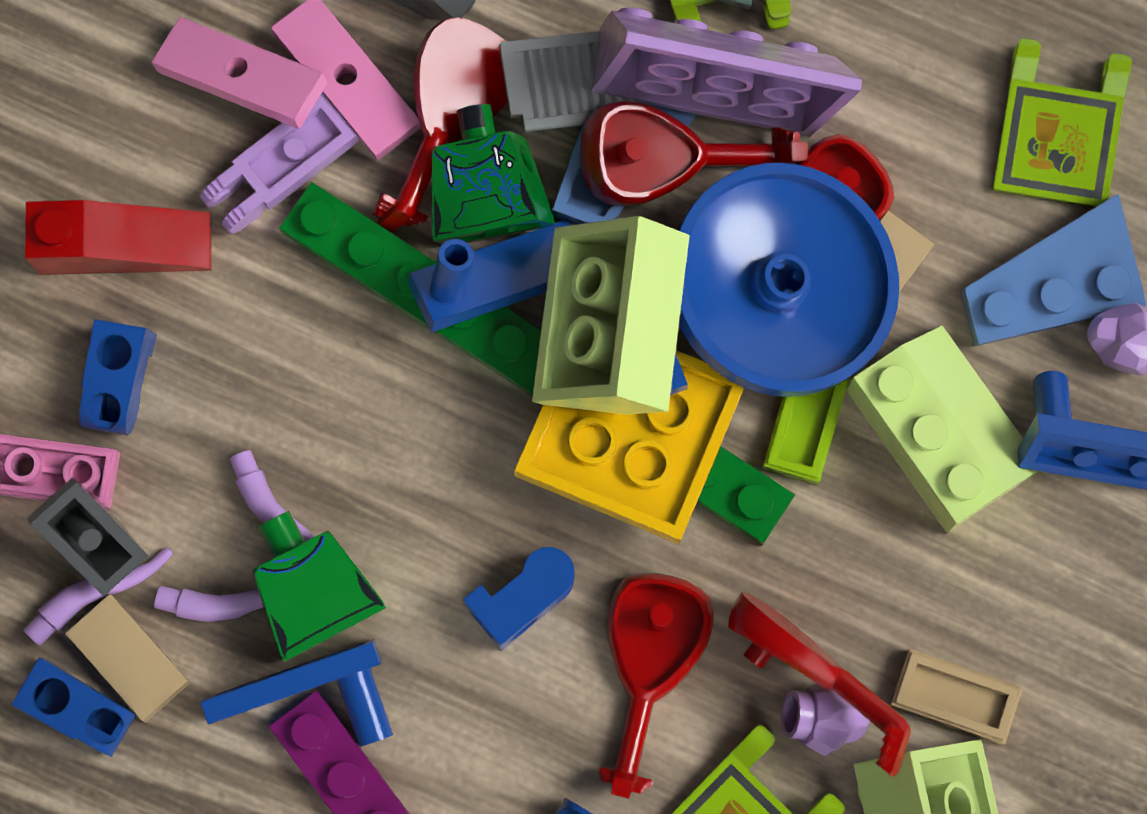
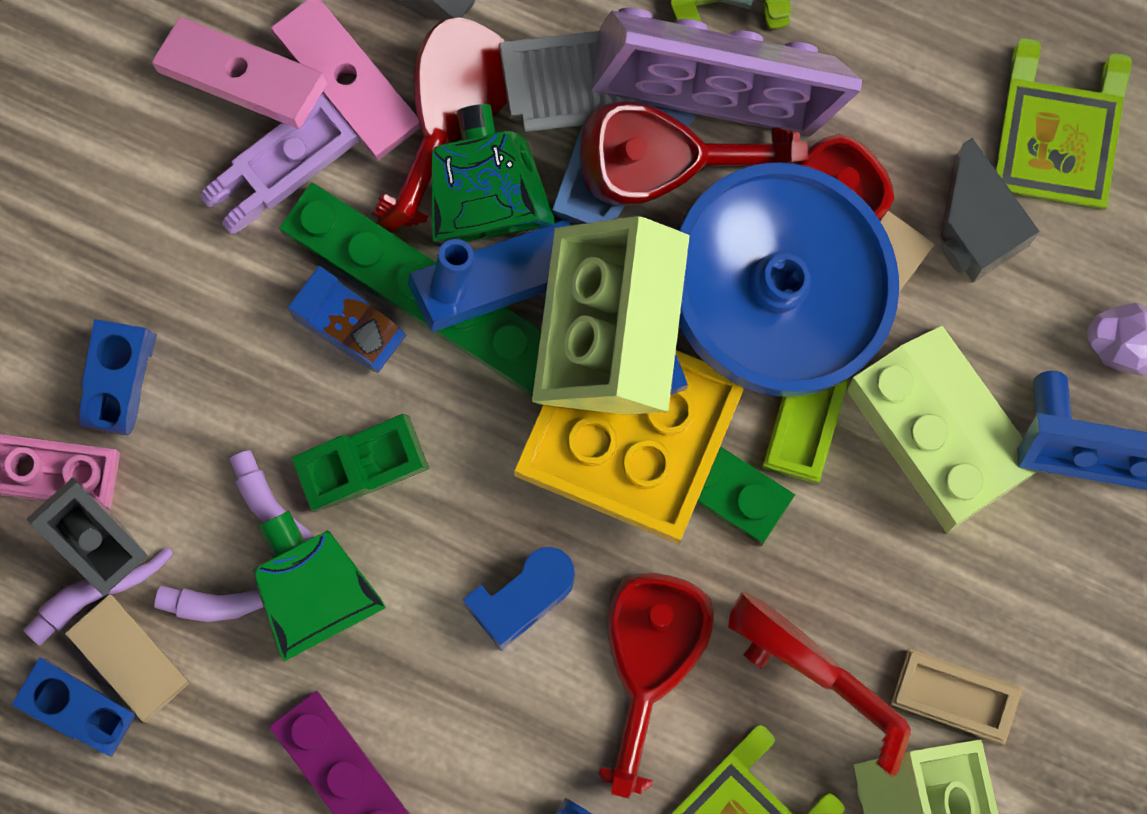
(115, 238): red slope -> none
(345, 320): none -> leg
(348, 666): blue piece -> none
(360, 463): none -> green slope
(821, 719): lavender rock -> none
(982, 217): none -> dark grey slope
(1058, 280): medium blue wing -> none

